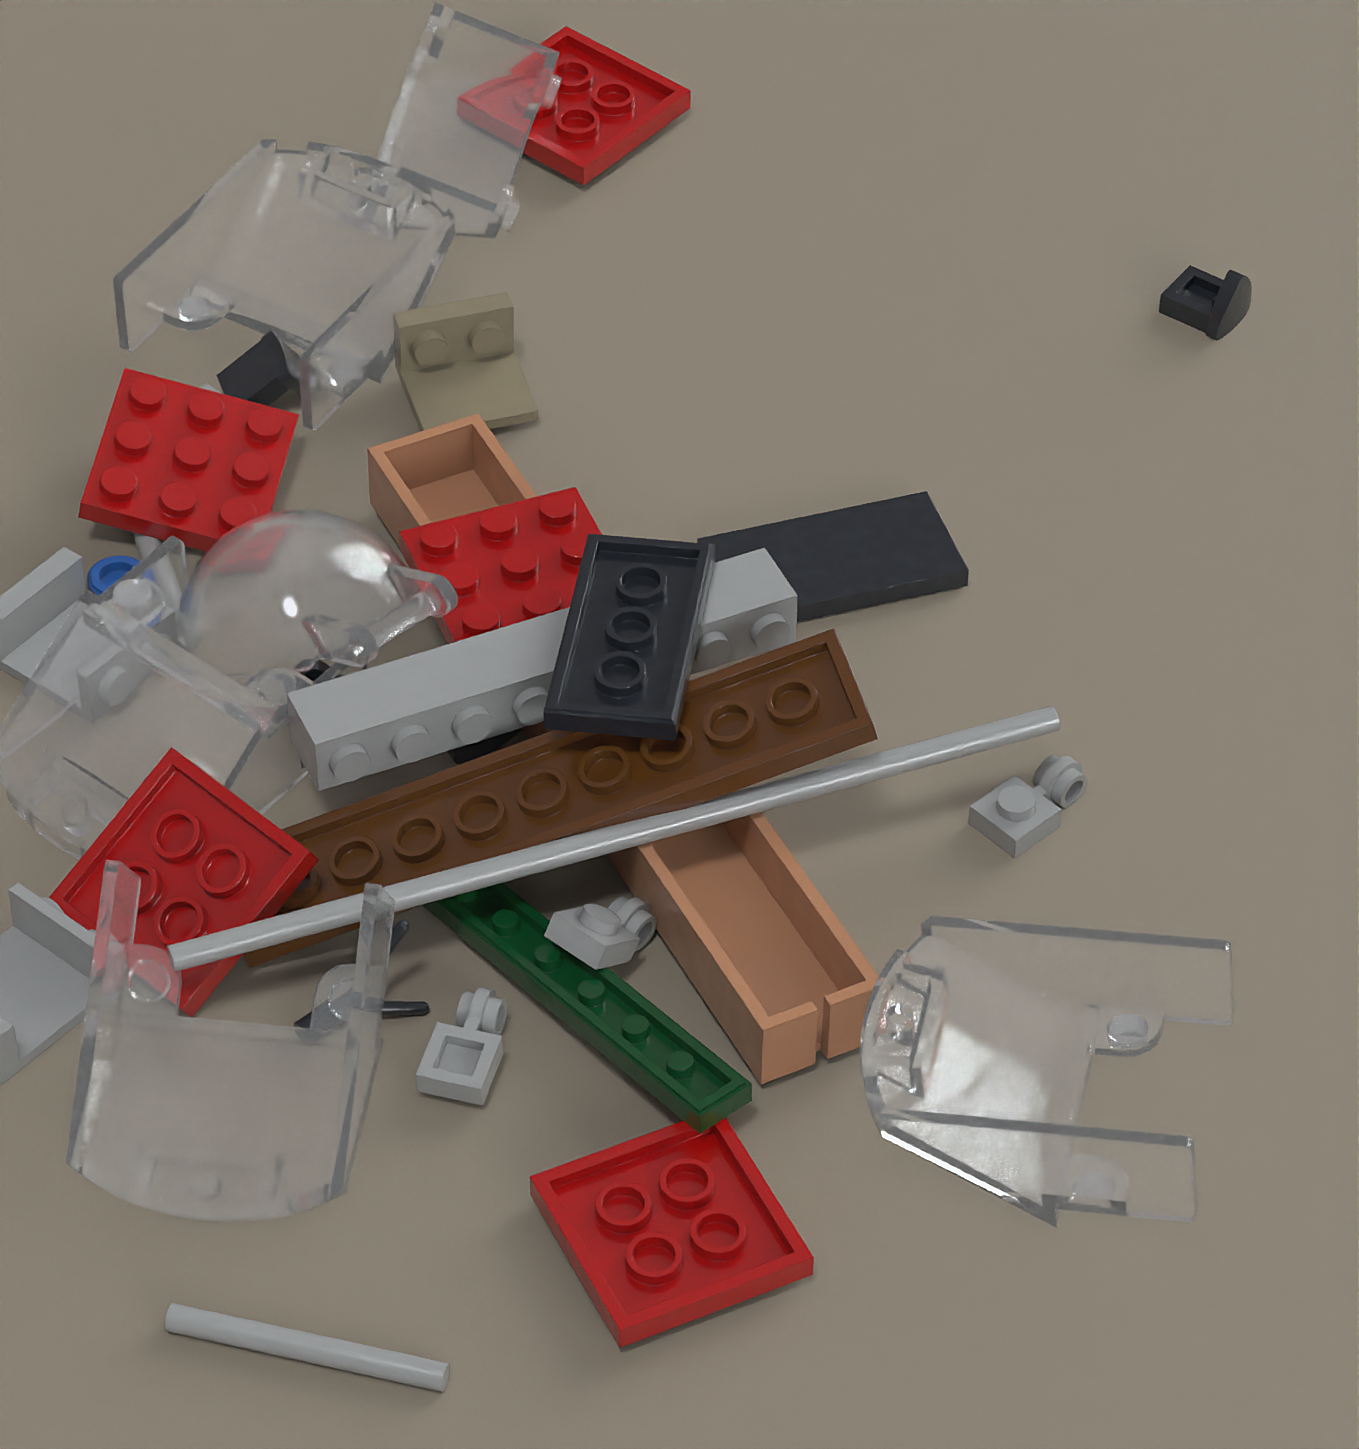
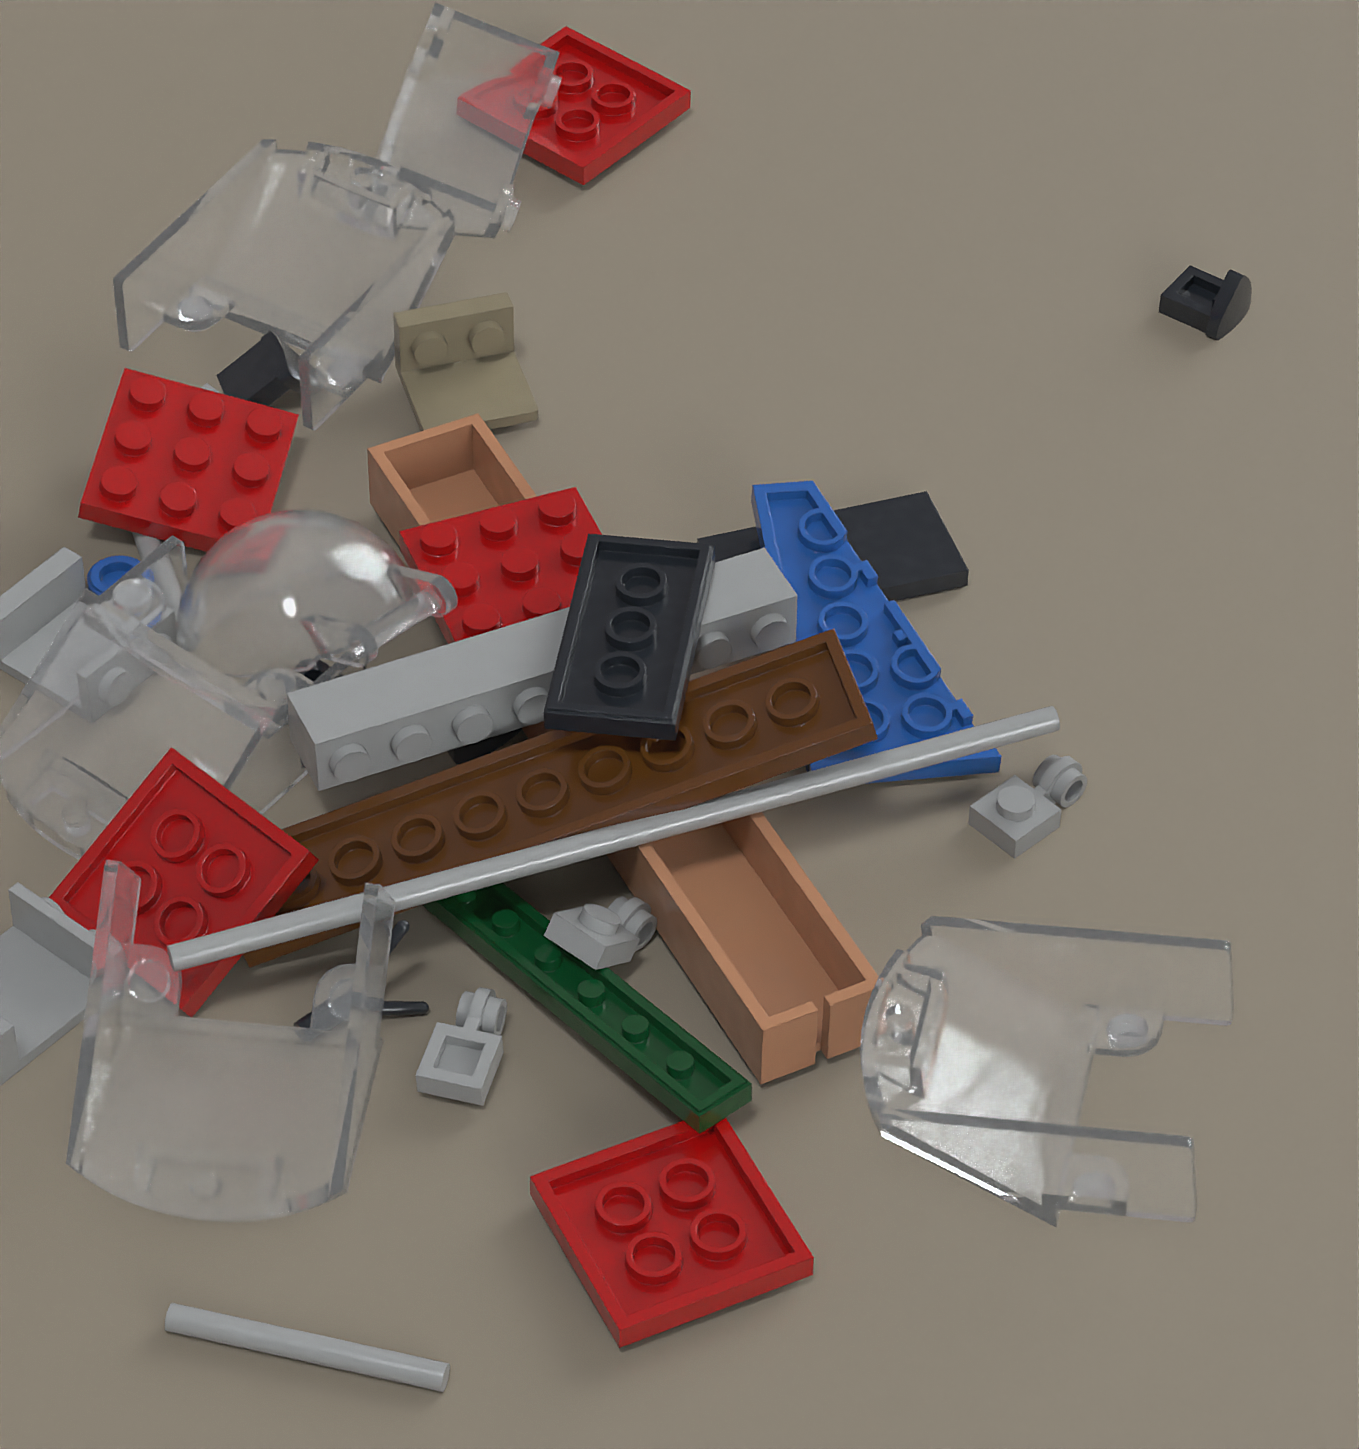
(881, 646): none -> blue wing

